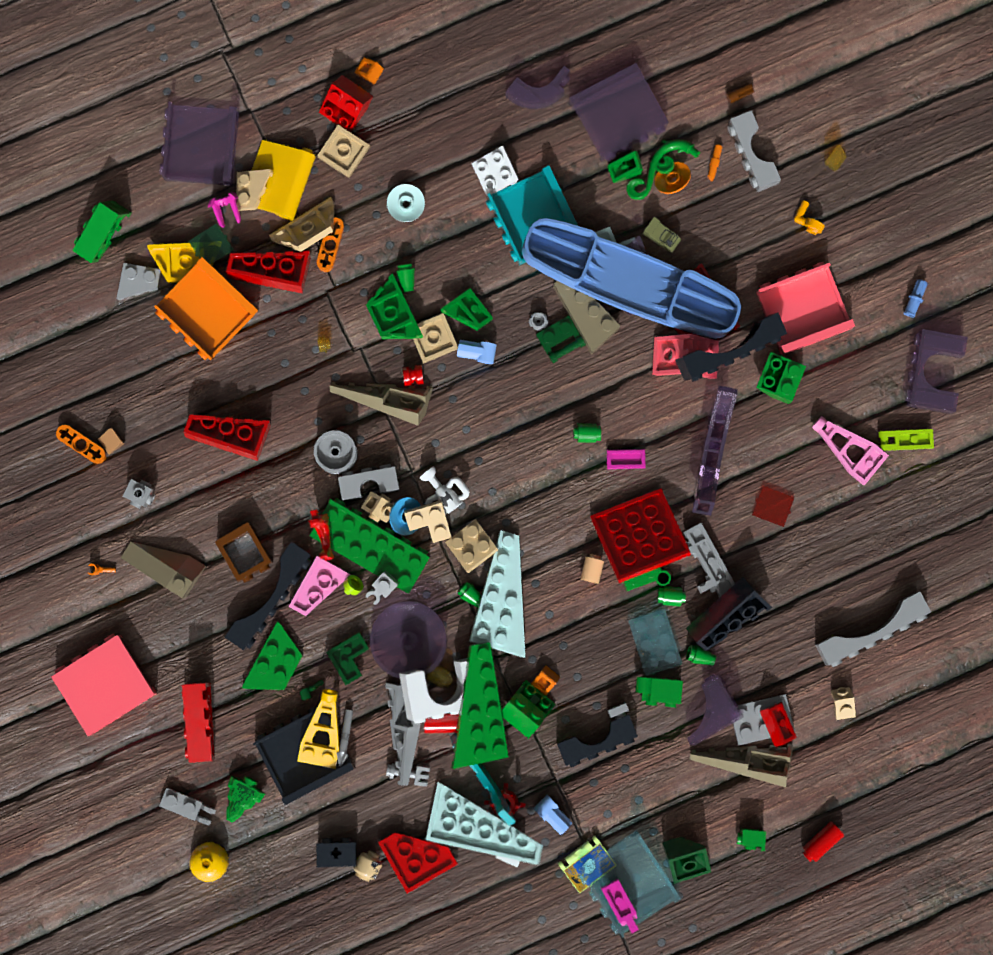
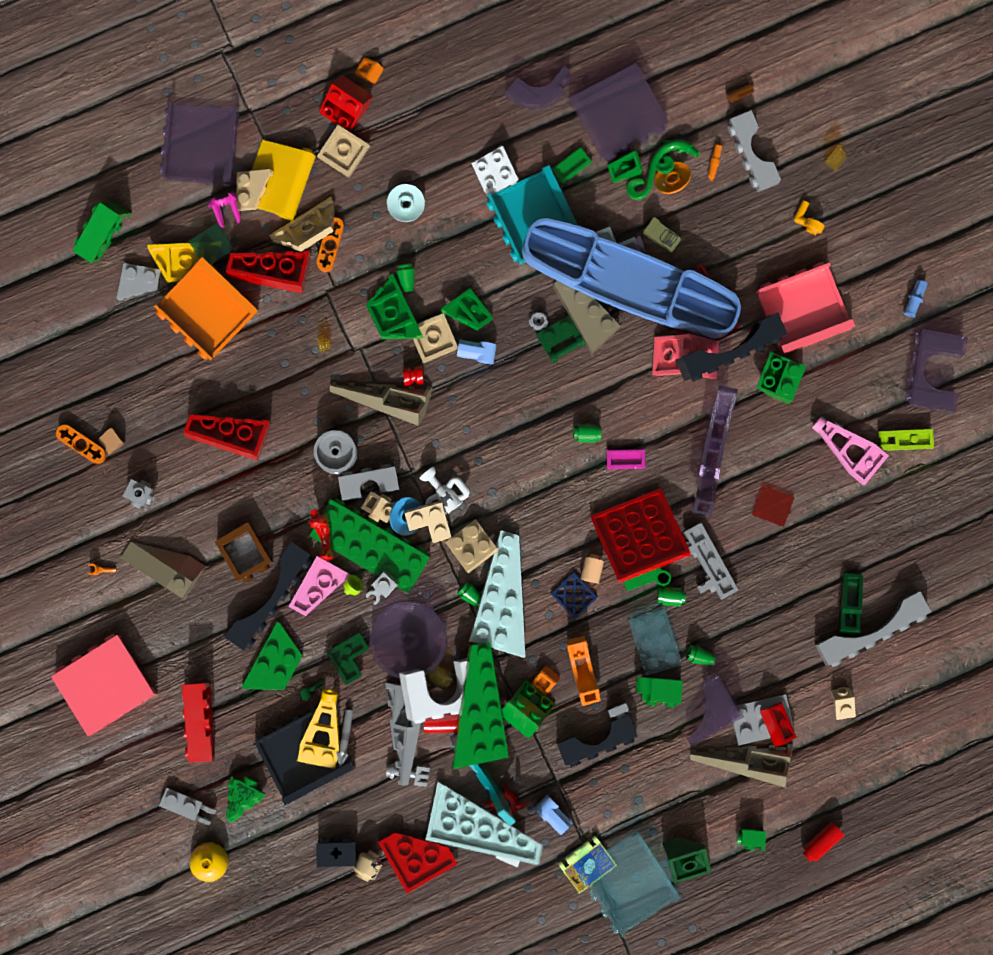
(571, 166): none -> green tile
(574, 586): none -> dark blue window
(582, 670): none -> orange arch
(620, 904): dark pink hinge -> none
(727, 614): black wedge -> none
(850, 605): none -> dark green slope

